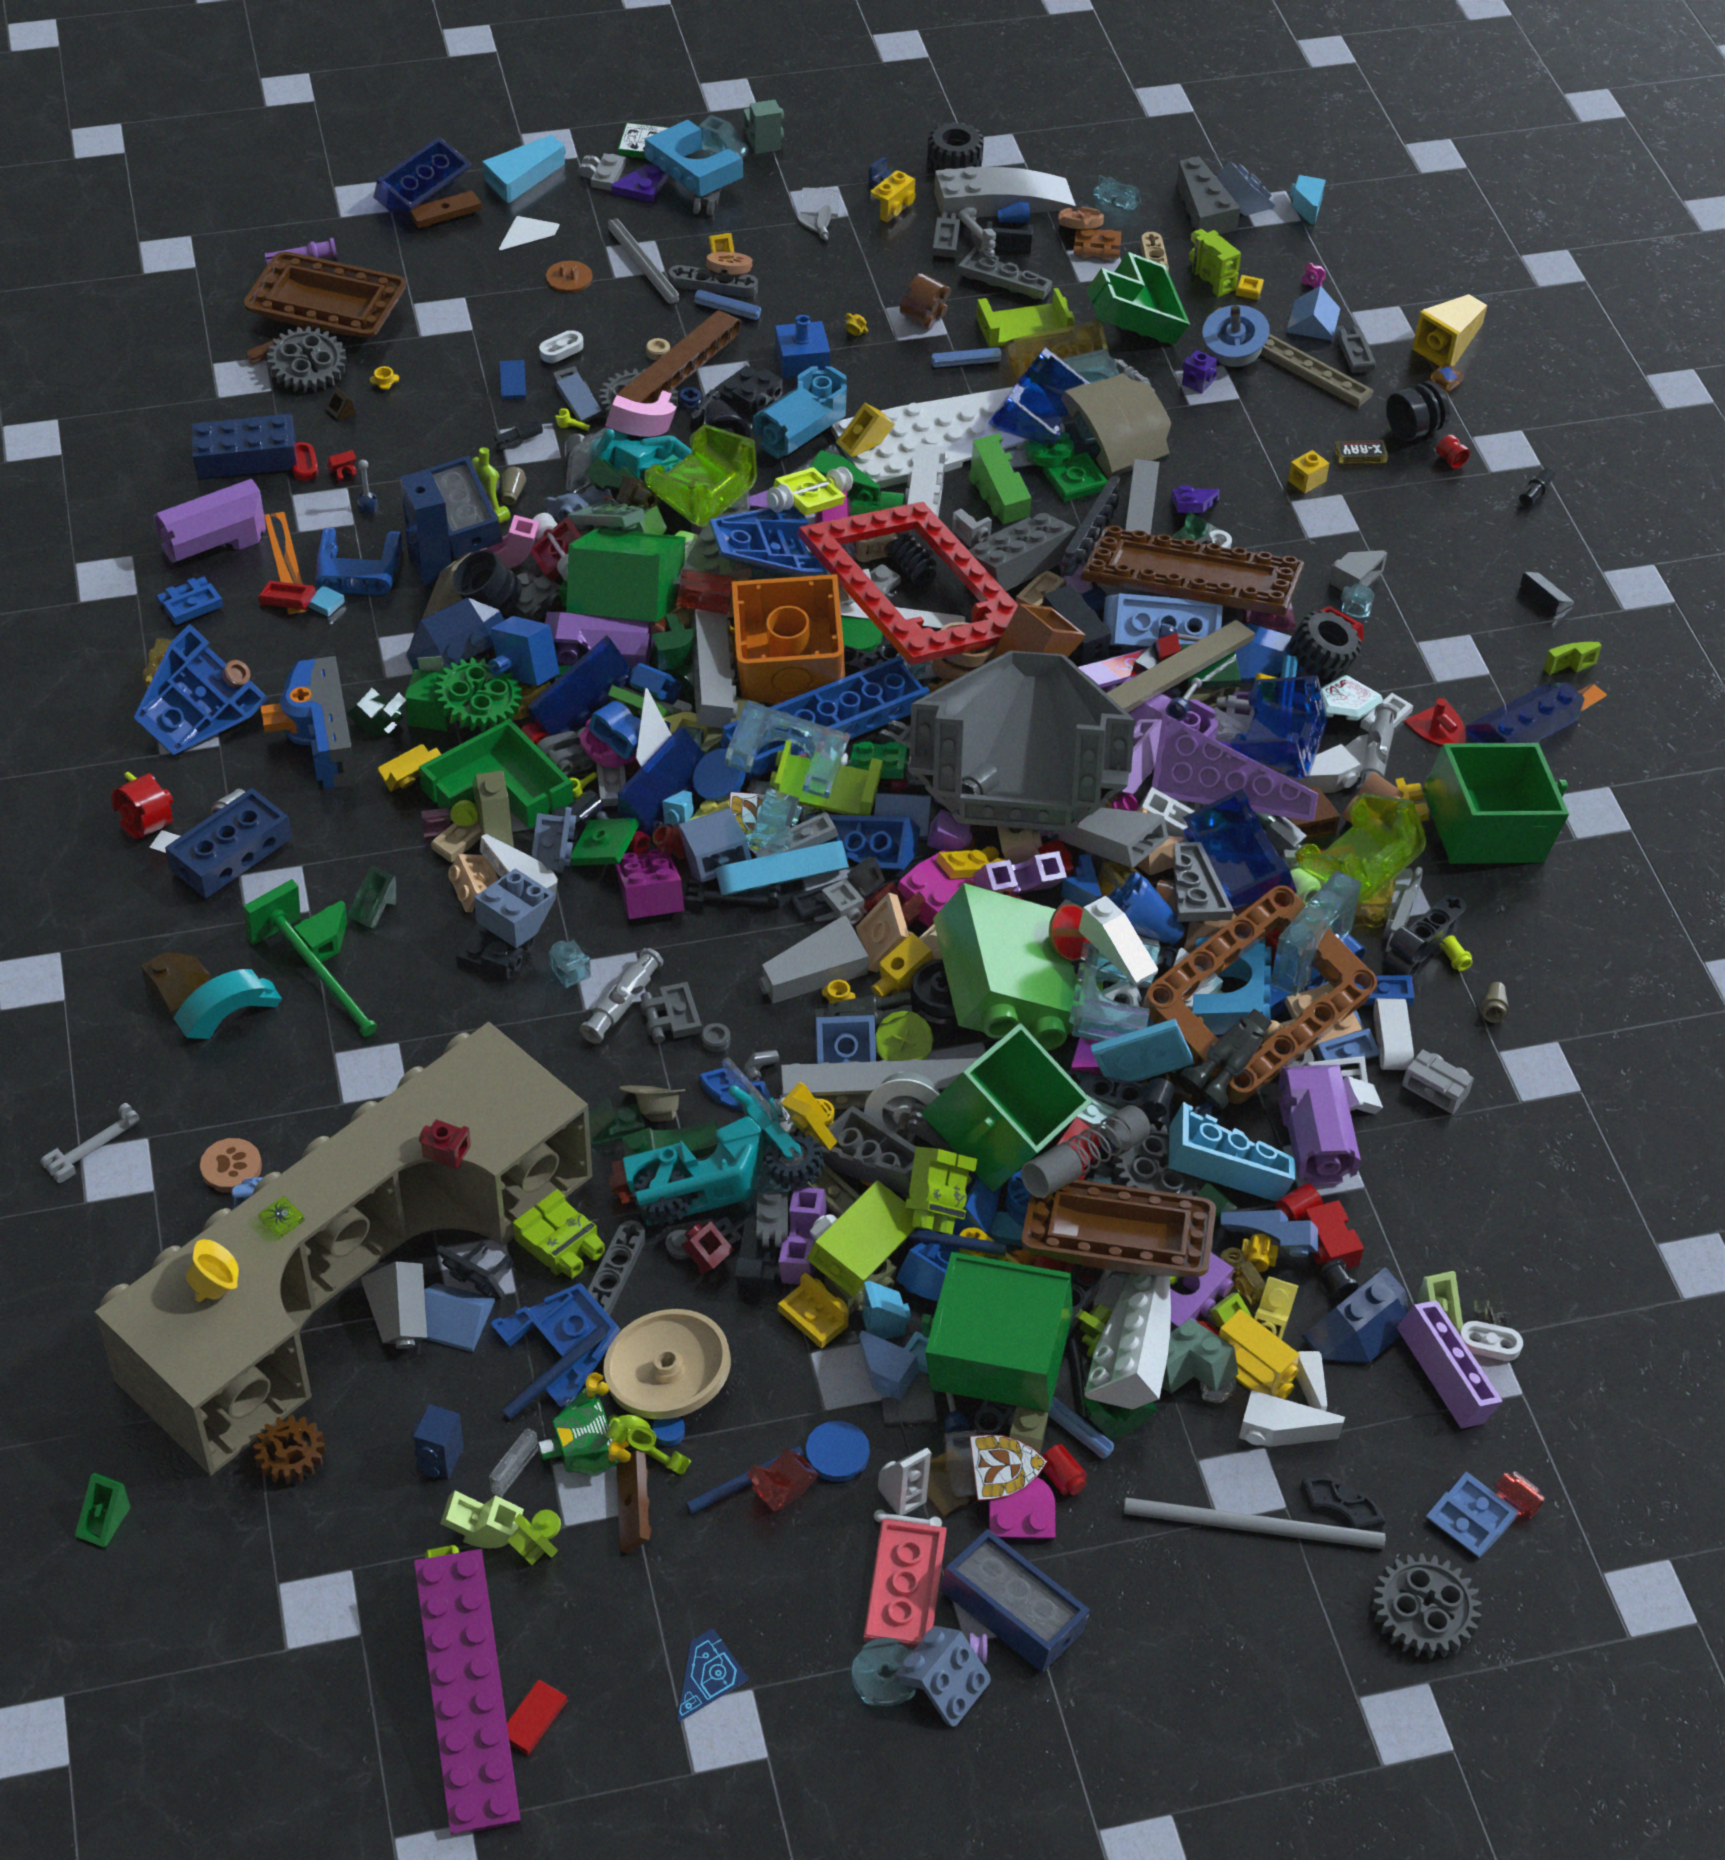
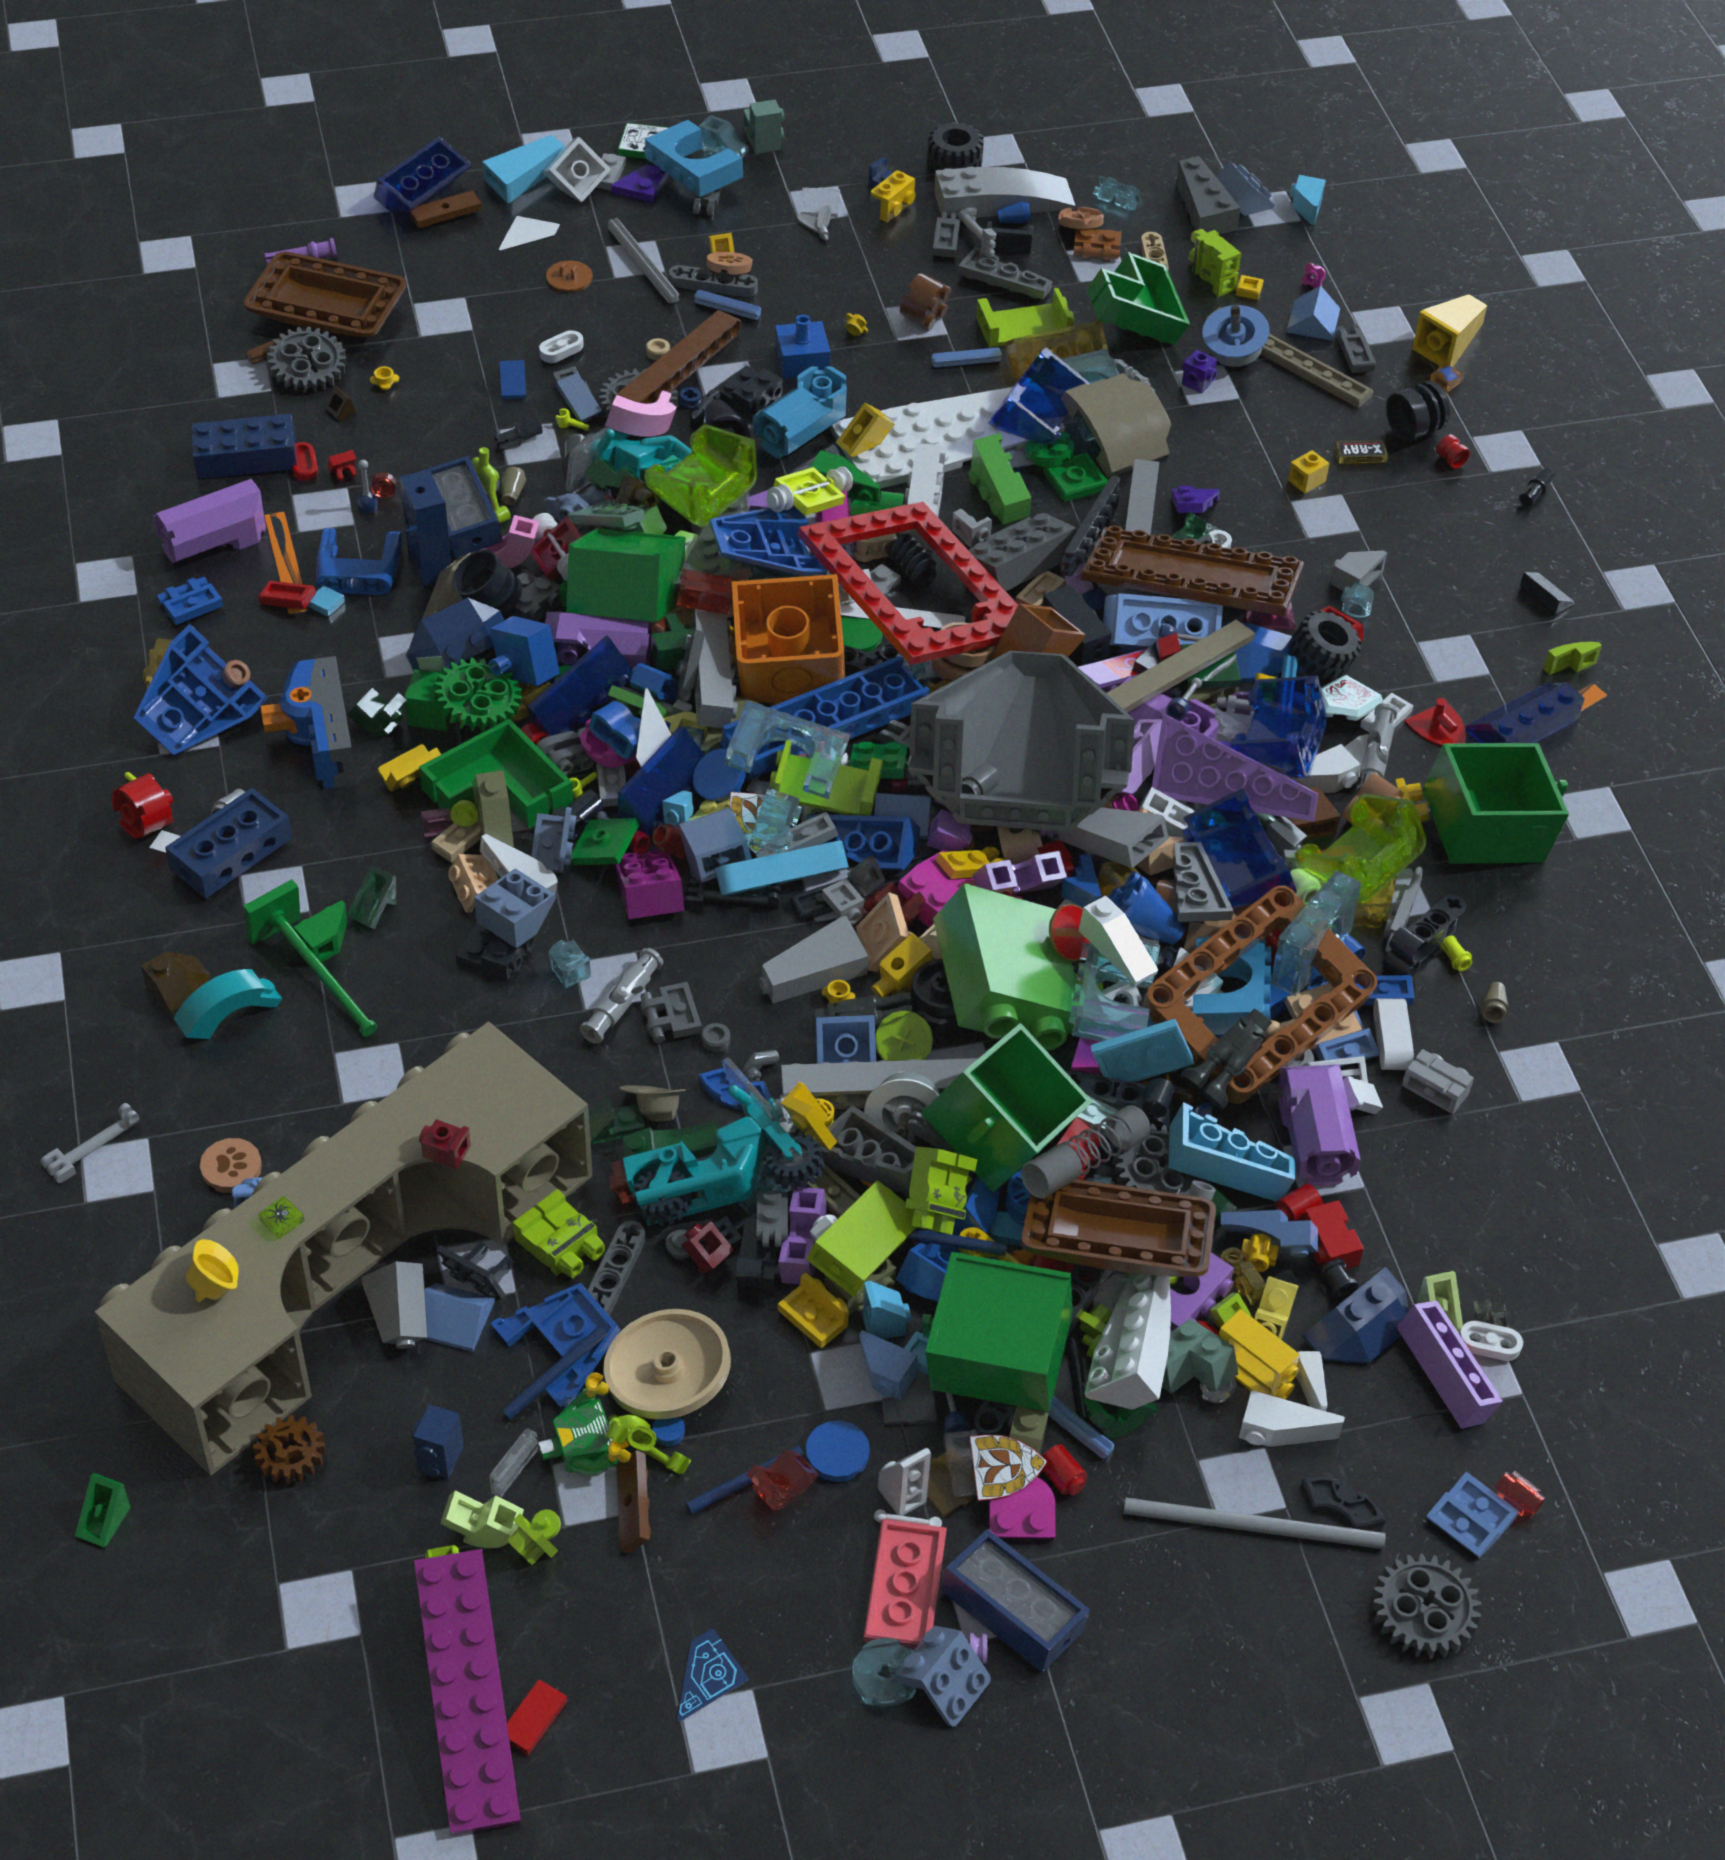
(383, 485): none -> clear red tile
(577, 169): none -> white slope
(688, 666): none -> dark grey hinge
(1201, 1189): none -> light grey hinge

